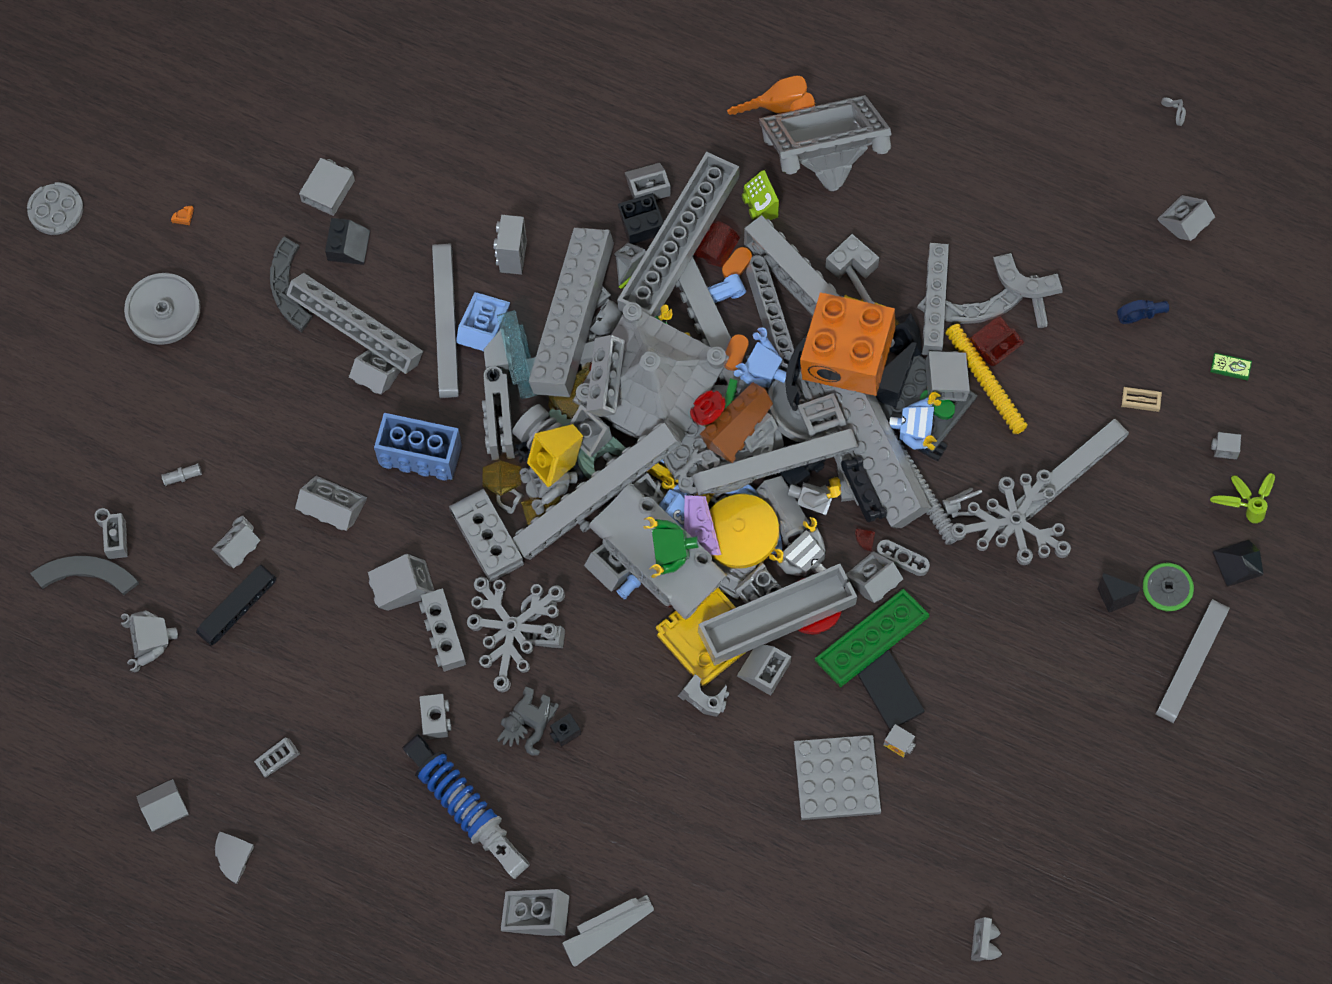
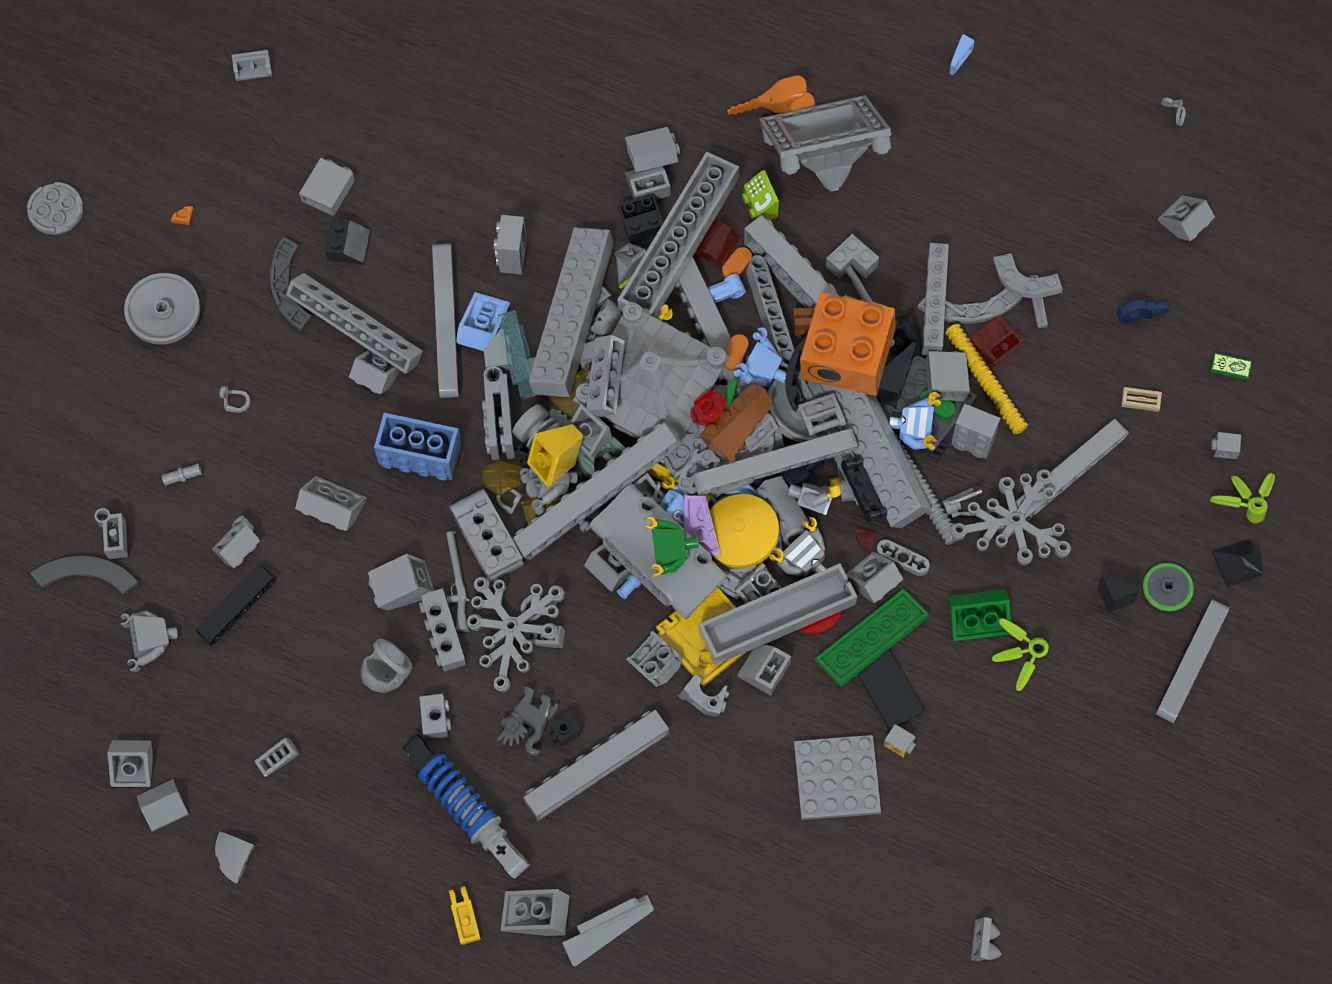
(130, 763): none -> light grey slope
(223, 394): none -> light grey piece
(252, 65): none -> light grey hinge
(385, 661): none -> light grey piece
(461, 622): none -> light grey piece
(464, 918): none -> yellow hinge
(596, 765): none -> light grey brick
(652, 149): none -> light grey brick
(656, 660): none -> light grey slope
(802, 319): none -> dark orange brick
(963, 50): none -> light blue slope
(975, 431): none -> light grey brick
(978, 614): none -> green slope
(1016, 653): none -> lime plant

